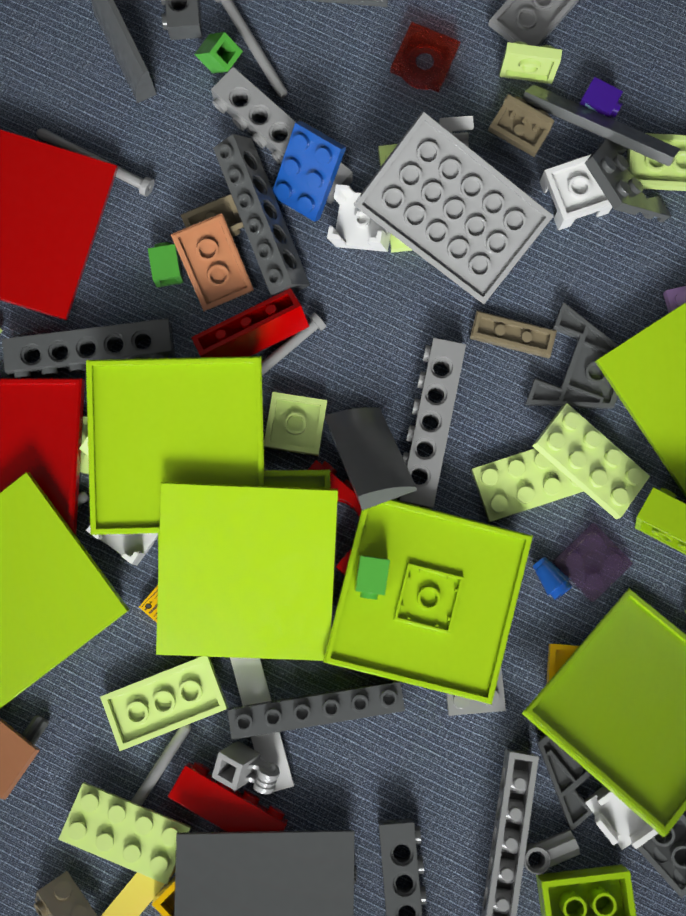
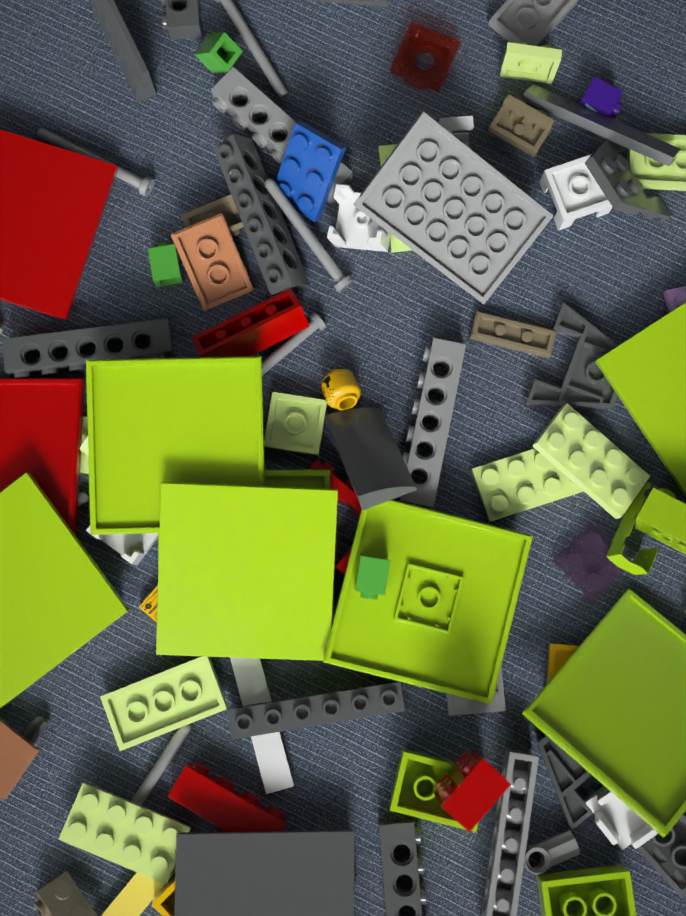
(241, 764): light grey brick -> none
(308, 236): none -> light grey bar
(340, 389): none -> yellow head
(415, 788): none -> lime brick
(470, 789): none -> red brick
(552, 578): blue cone -> none
(641, 564): none -> lime piece

